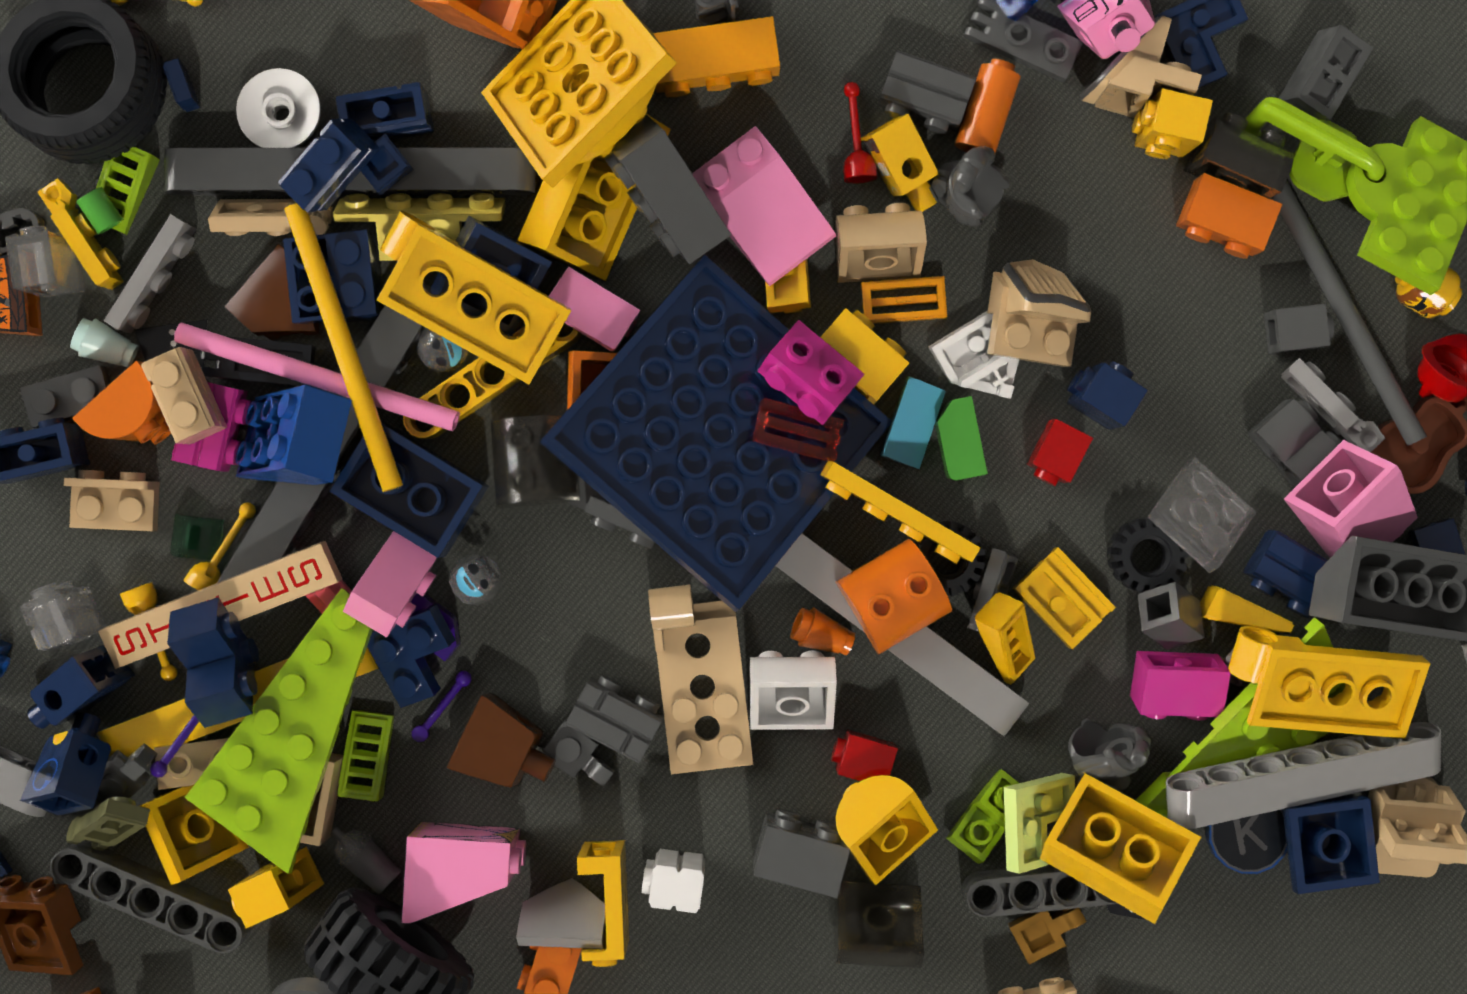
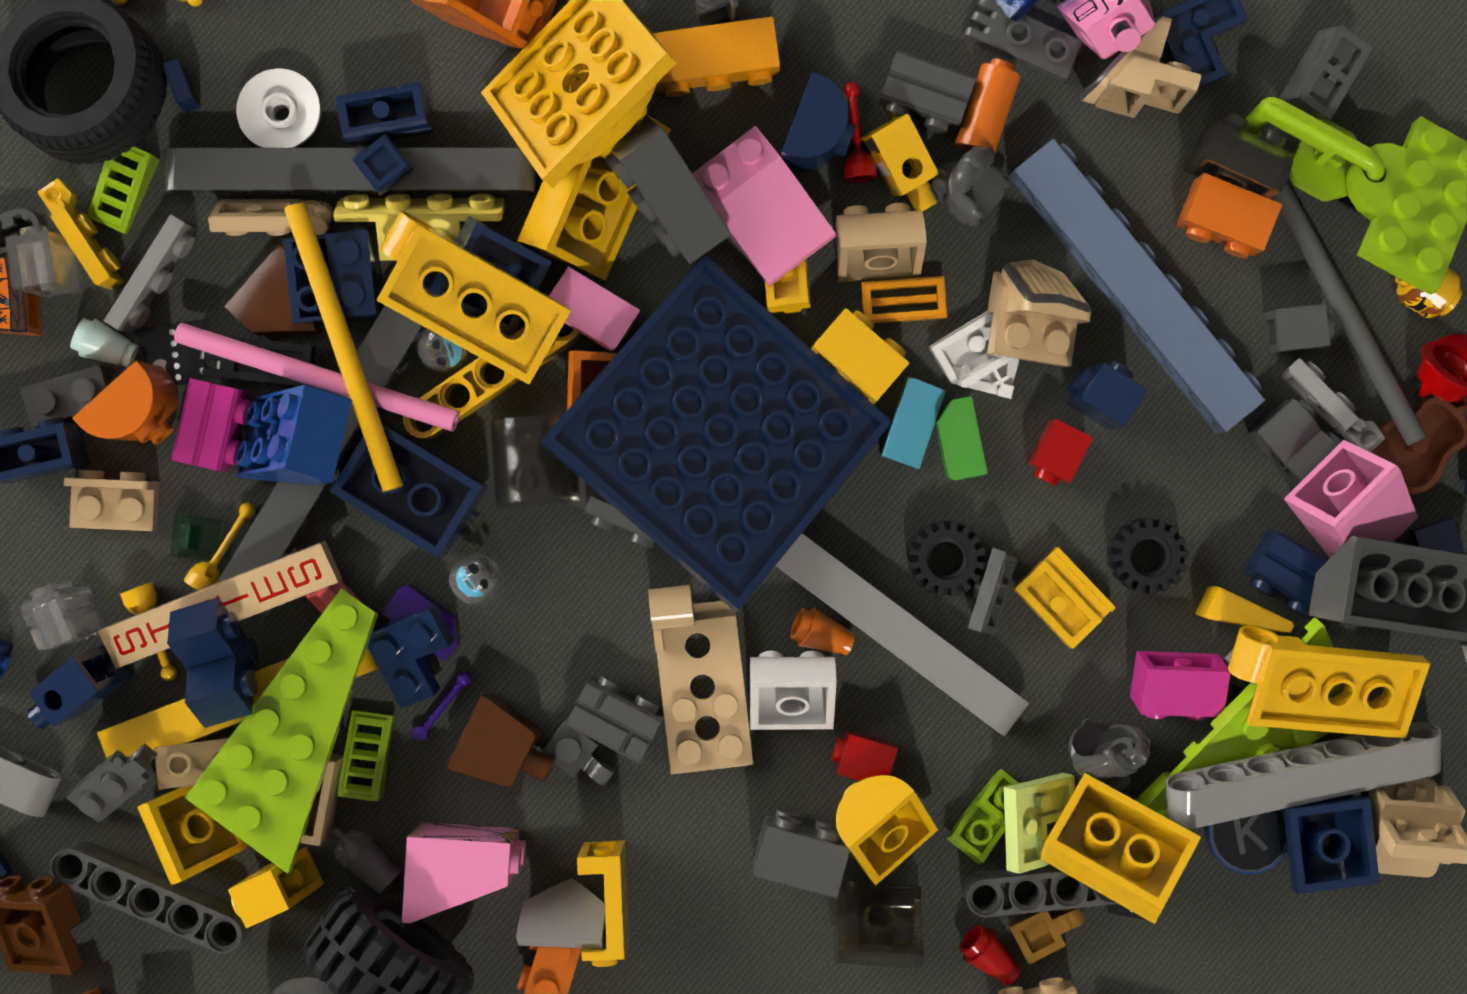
(69, 769): dark blue torso -> none
(99, 210): bright green hinge -> none
(108, 823): olive hinge -> none
(159, 768): dark purple hinge -> none
(184, 395): tan brick -> none
(328, 165): dark blue brick -> none
(390, 584): bright pink brick -> none
(674, 880): white brick -> none
(790, 411): clear red tile -> none
(810, 372): dark pink brick -> none
(818, 127): none -> dark blue brick
(895, 595): orange brick -> none
(913, 522): yellow plate -> none
(988, 954): none -> red cone
(1004, 631): yellow slope -> none
(1137, 287): none -> sand blue brick
(1170, 615): dark grey brick -> none
(1171, 124): yellow brick -> none
(1202, 515): clear plate -> none

